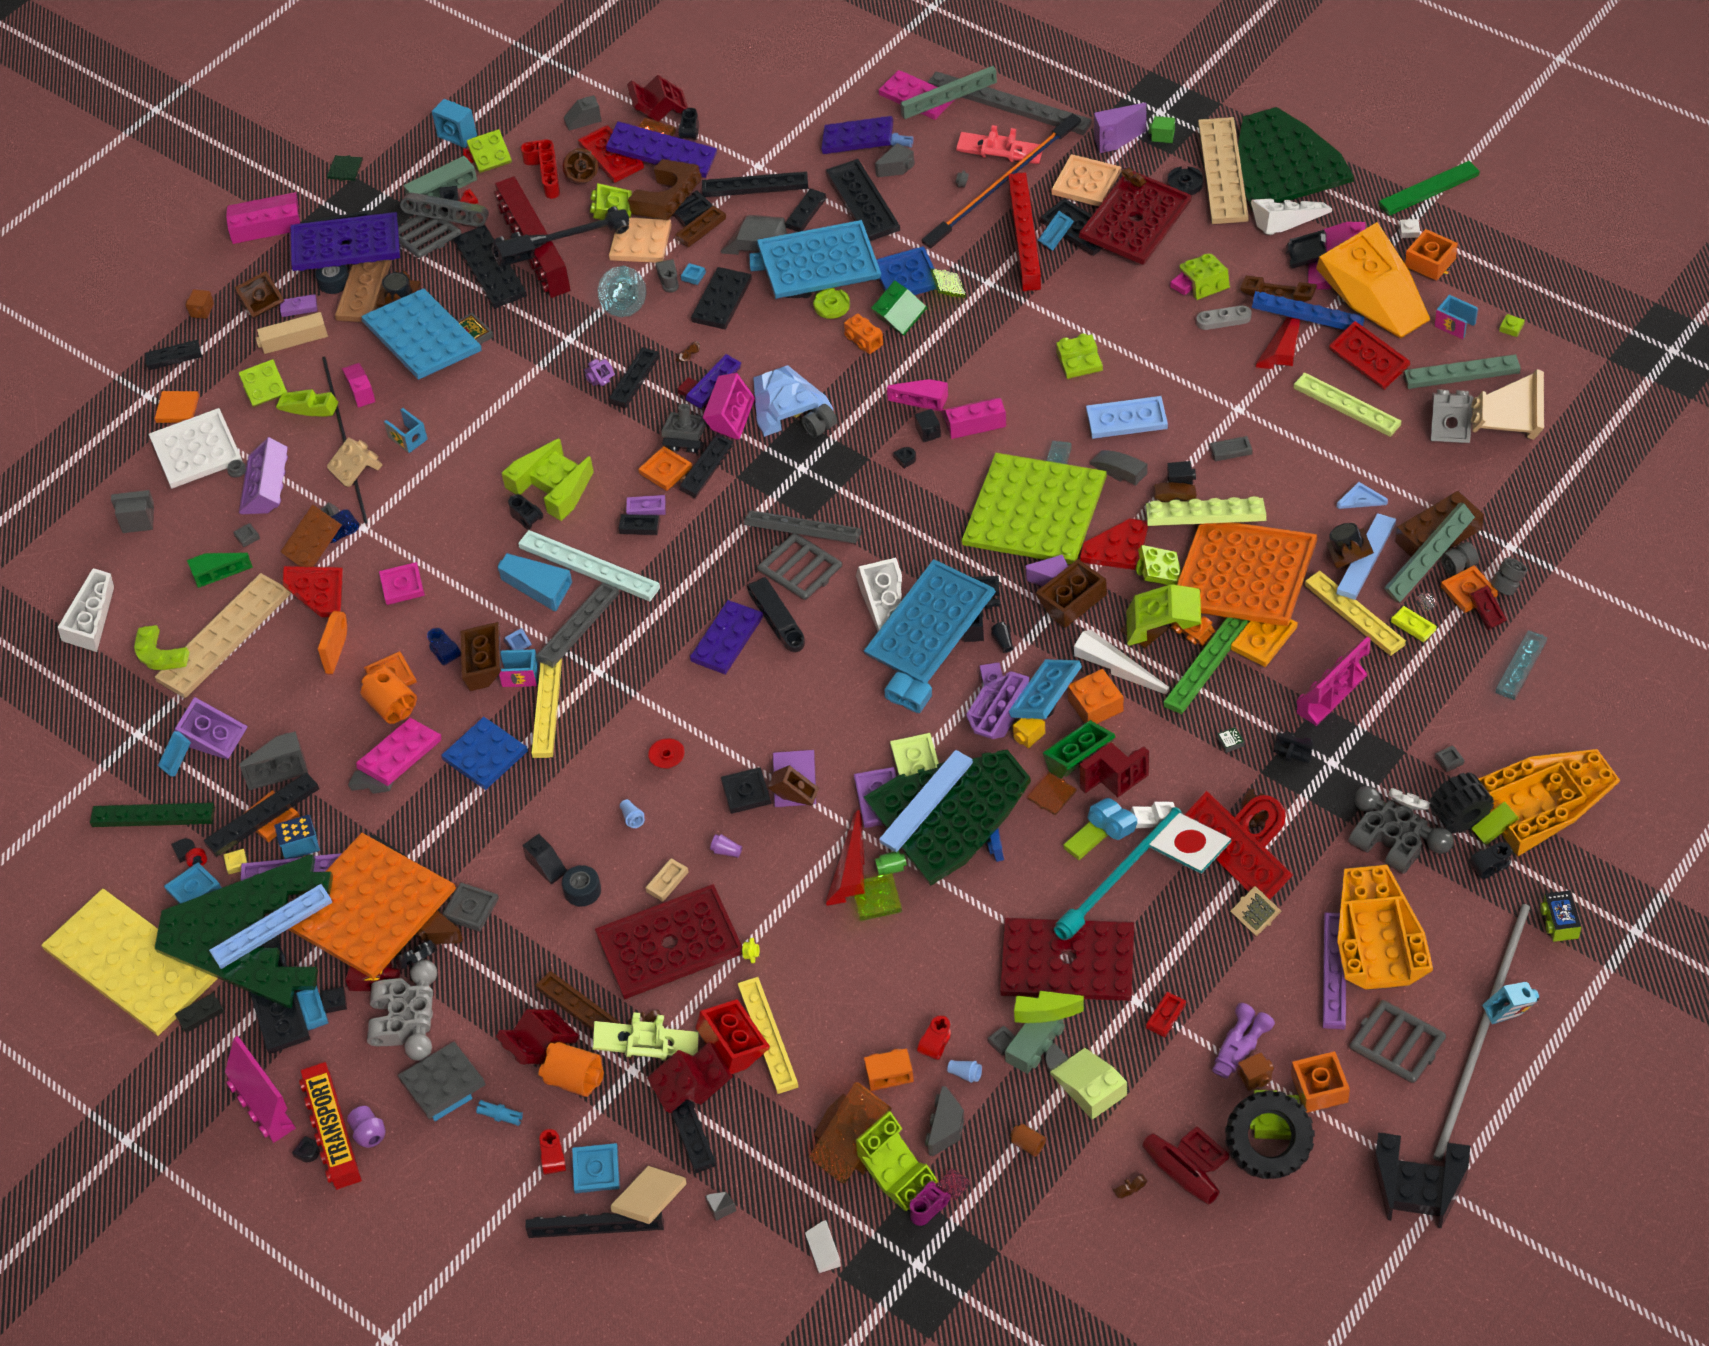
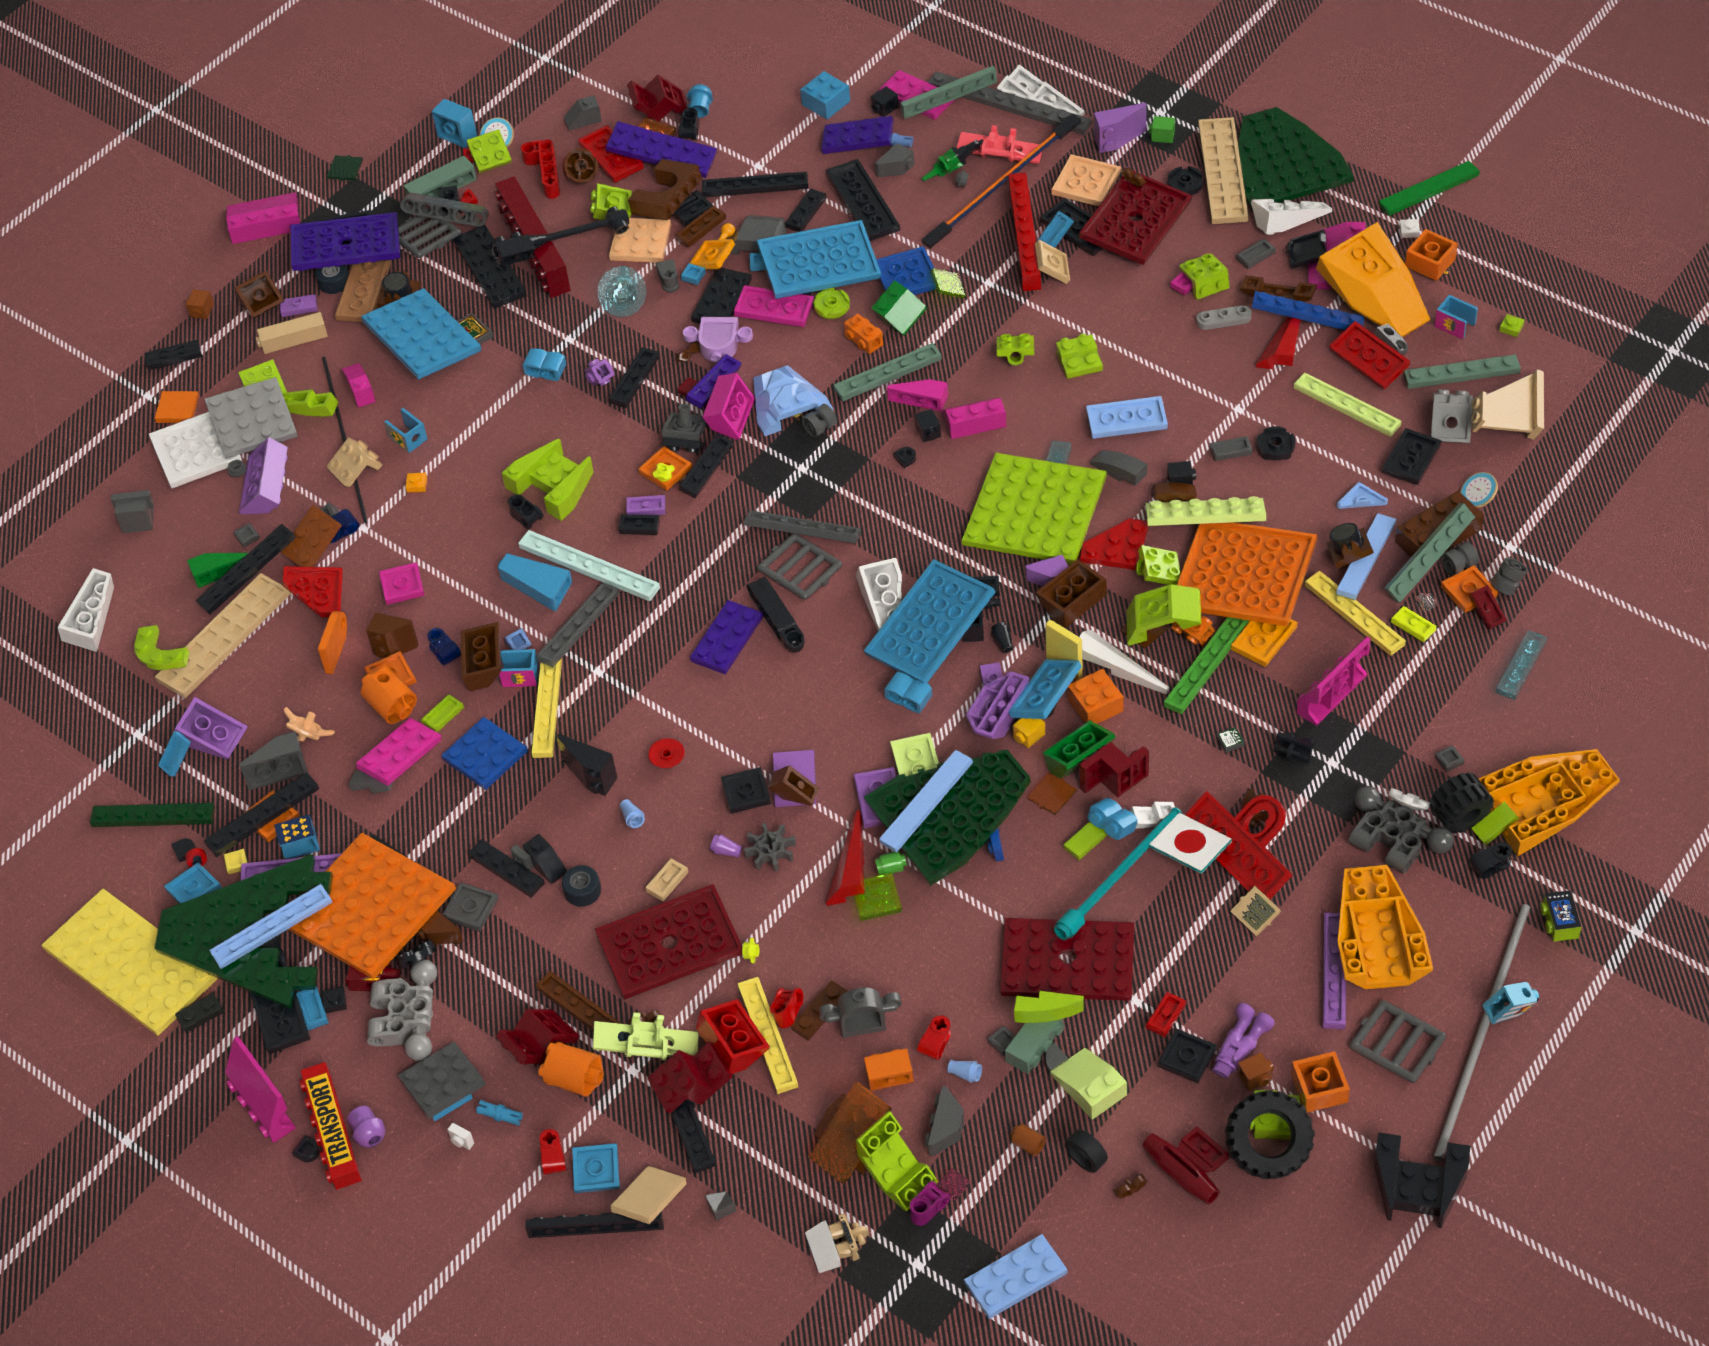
(245, 569): none -> black plate
(250, 416): none -> light grey plate
(306, 726): none -> light nougat piece
(391, 635): none -> reddish brown slope
(416, 482): none -> light orange plate
(442, 713): none -> lime tile
(460, 1136): none -> white plate
(503, 125): none -> piece
(506, 868): none -> black plate
(521, 857): none -> dark grey tile
(544, 364): none -> dark azure brick
(589, 764): none -> black slope
(663, 472): none -> neon yellow plate
(700, 99): none -> dark azure piece
(714, 252): none -> light orange plate
(718, 336): none -> lavender piece
(761, 305): none -> dark pink plate
(777, 844): none -> dark grey gear
(786, 1006): none -> red piece
(809, 1020): none -> reddish brown plate
(825, 95): none -> dark azure brick
(842, 1229): none -> tan hips
(860, 1011): none -> dark grey piece
(884, 101): none -> black brick
(887, 372): none -> sand green plate
(952, 160): none -> green animal
(1015, 1276): none -> light blue plate
(1022, 344): none -> lime plate
(1026, 85): none -> white wedge
(1052, 261): none -> tan plate
(1063, 645): none -> light yellow tile
(1086, 1151): none -> black tyre
(1187, 1055): none -> black plate
(1255, 253): none -> dark grey tile
(1266, 445): none -> black plate
(1392, 338): none -> dark grey leg
(1411, 456): none -> black plate
(1480, 489): none -> piece

